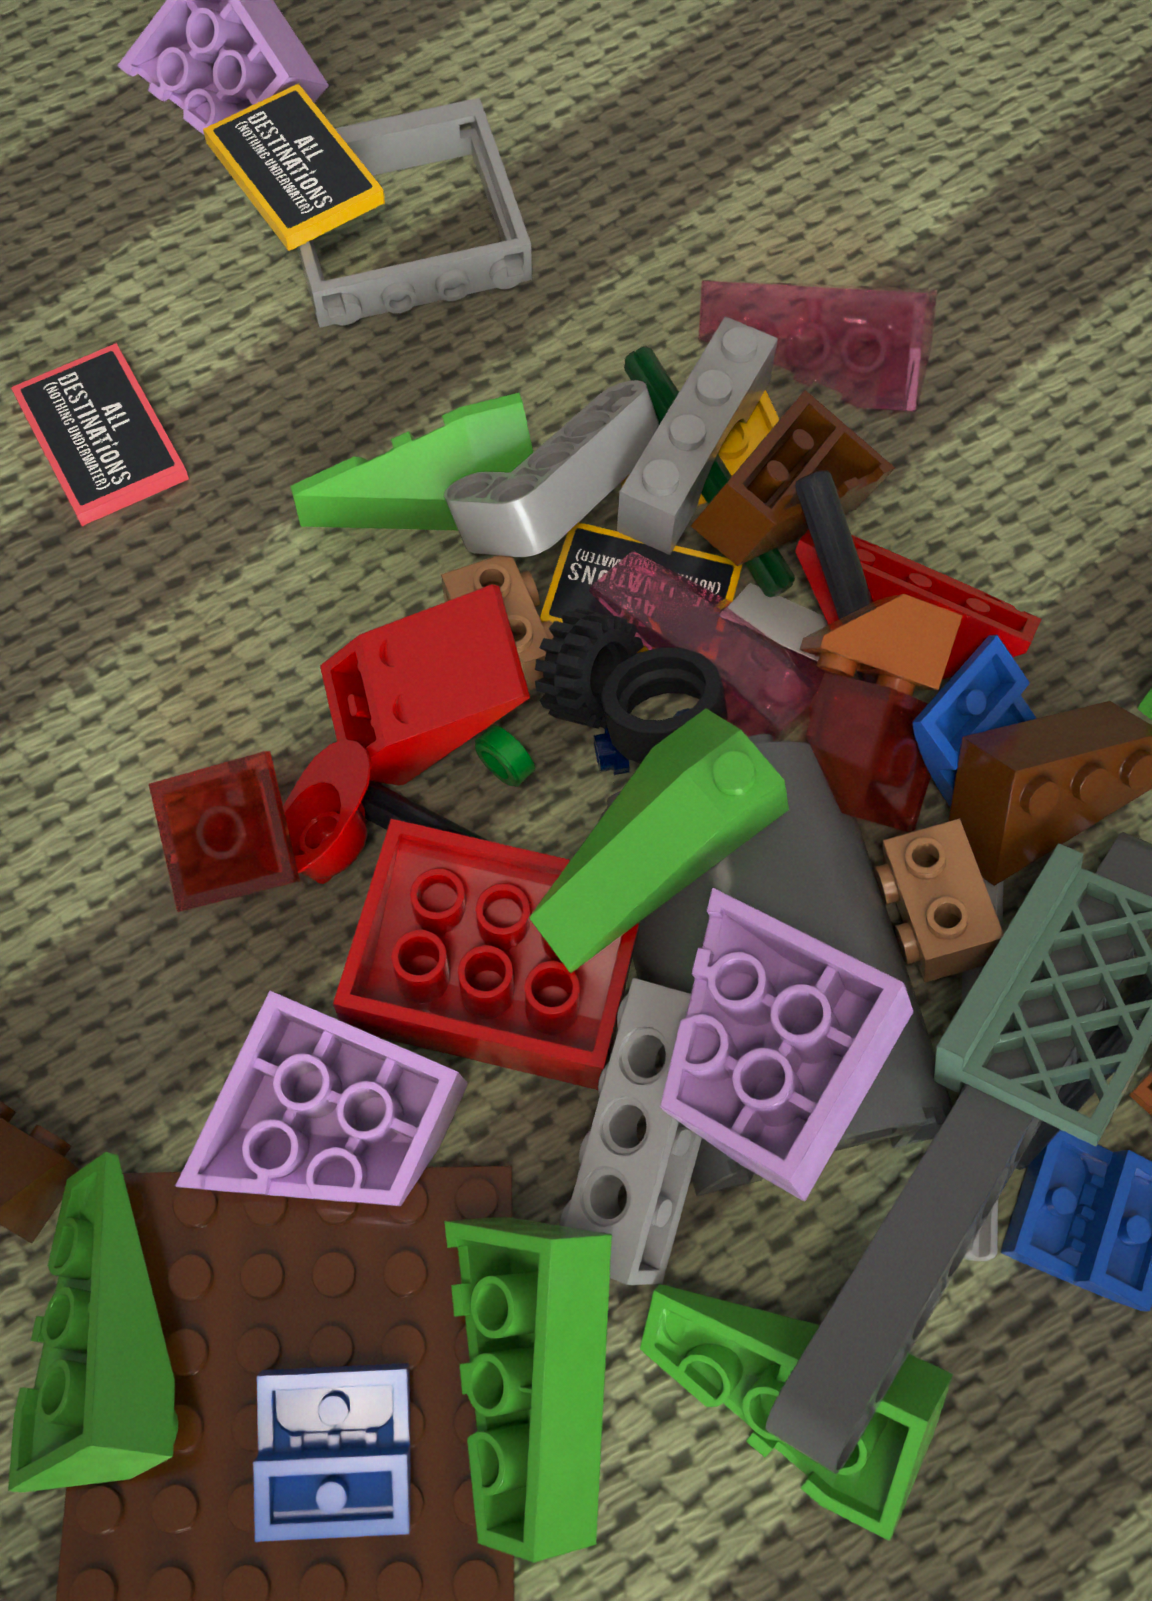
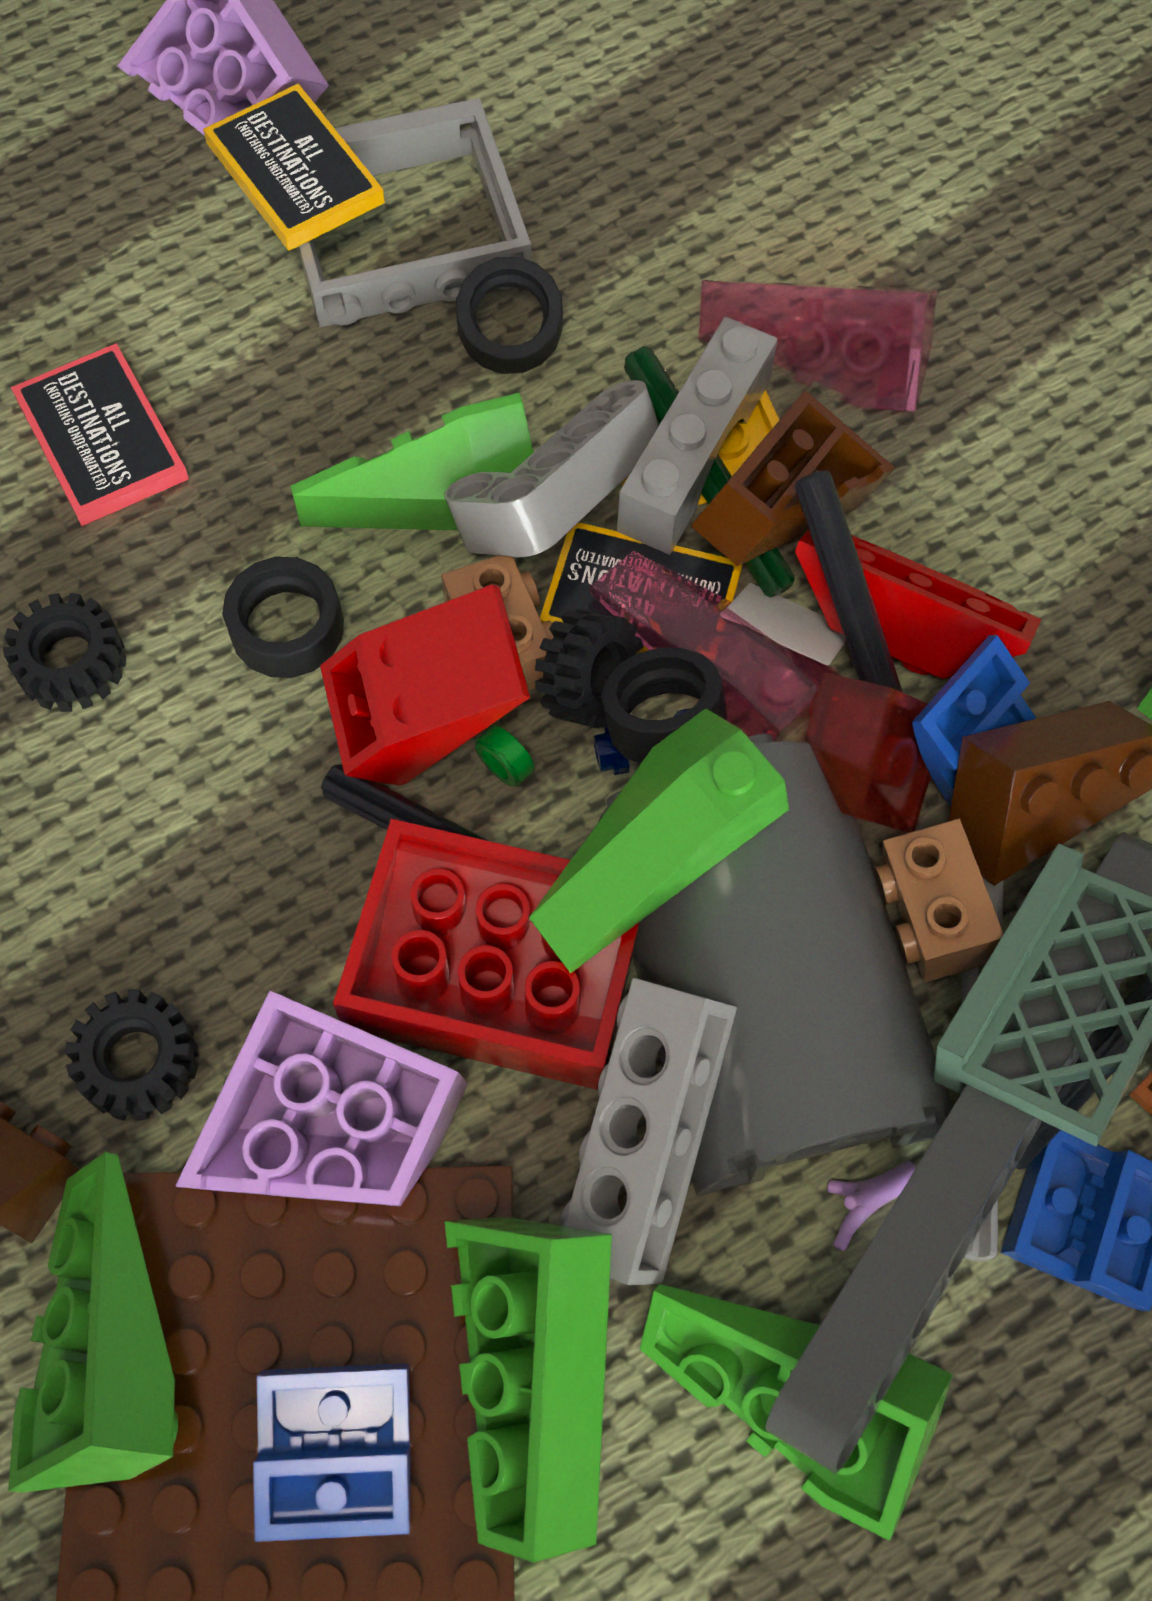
(54, 623): none -> black tyre
(105, 1027): none -> black tyre
(224, 831): clear red slope -> none
(269, 579): none -> black tyre
(327, 810): red piece -> none
(509, 273): none -> black tyre
(778, 1044): lavender wedge -> none
(866, 1197): none -> lavender bar
(891, 639): dark orange slope -> none

